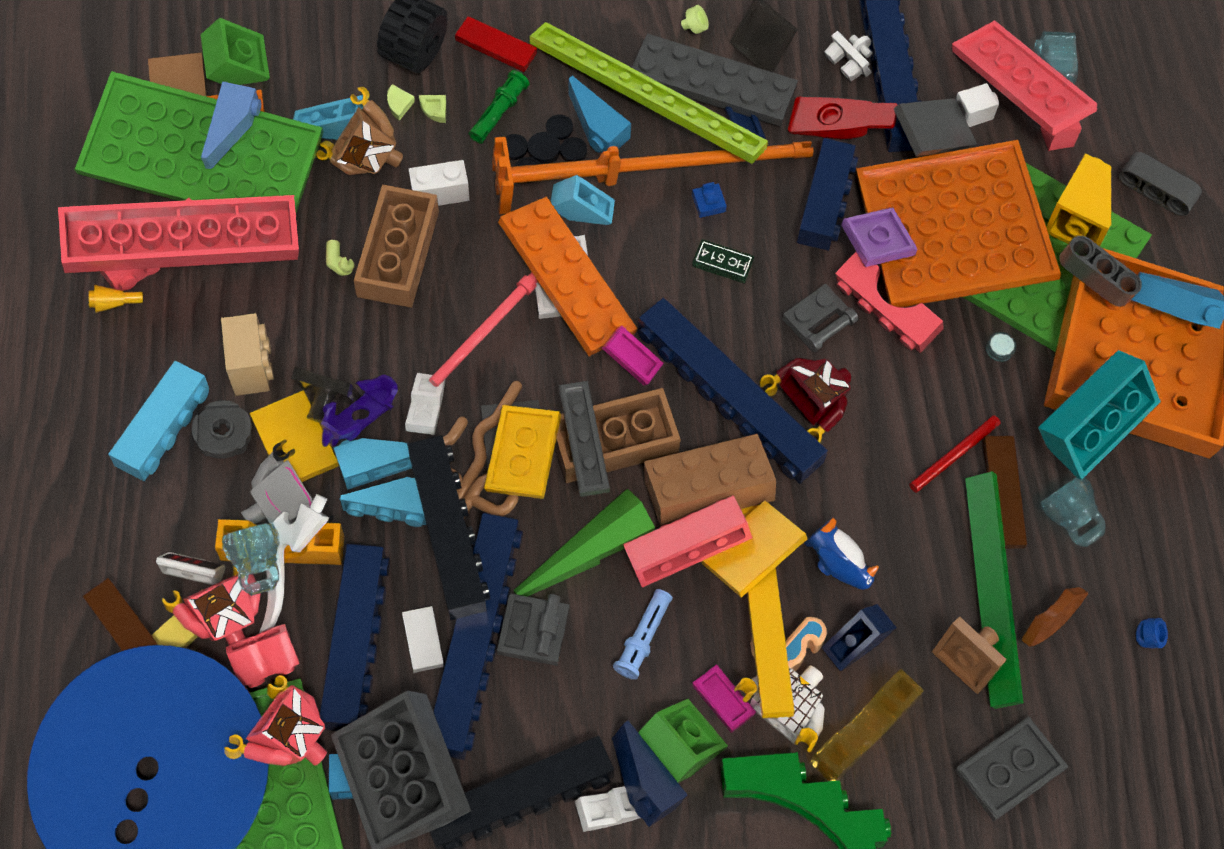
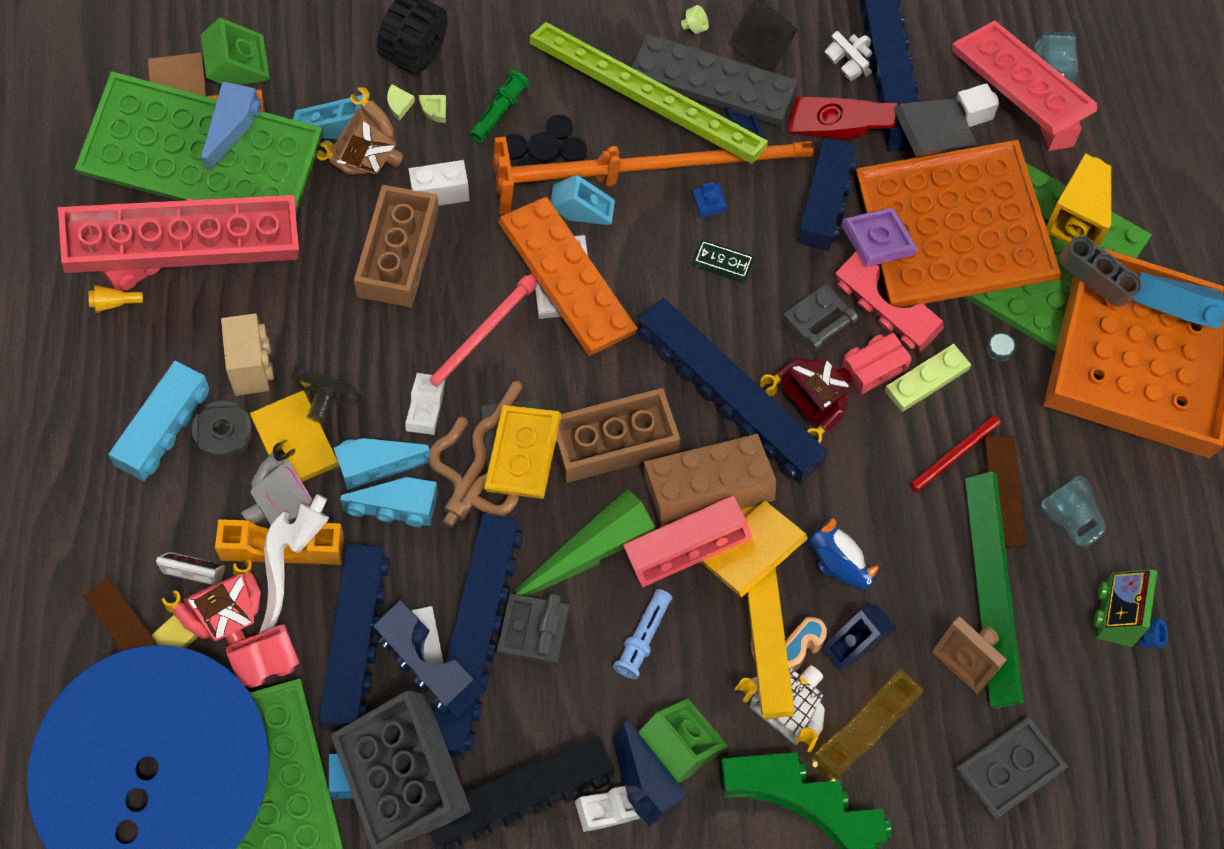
(254, 552): clear light blue piece -> none
(285, 730): torso -> none
(335, 261): yellowish green arm -> none
(376, 400): dark purple piece -> none
(447, 527): black brick -> none
(448, 681): none -> dark blue arch
(496, 44): red tile -> none
(584, 439): dark grey tile -> none
(600, 122): dark azure slope -> none
(632, 355): dark pink tile -> none
(722, 699): dark pink tile -> none
(876, 362): none -> coral brick
(927, 377): none -> yellowish green plate
(1055, 616): dark orange tile -> none
(1100, 413): teal slope -> none
(1125, 606): none -> slope
(1160, 184): dark grey beam -> none

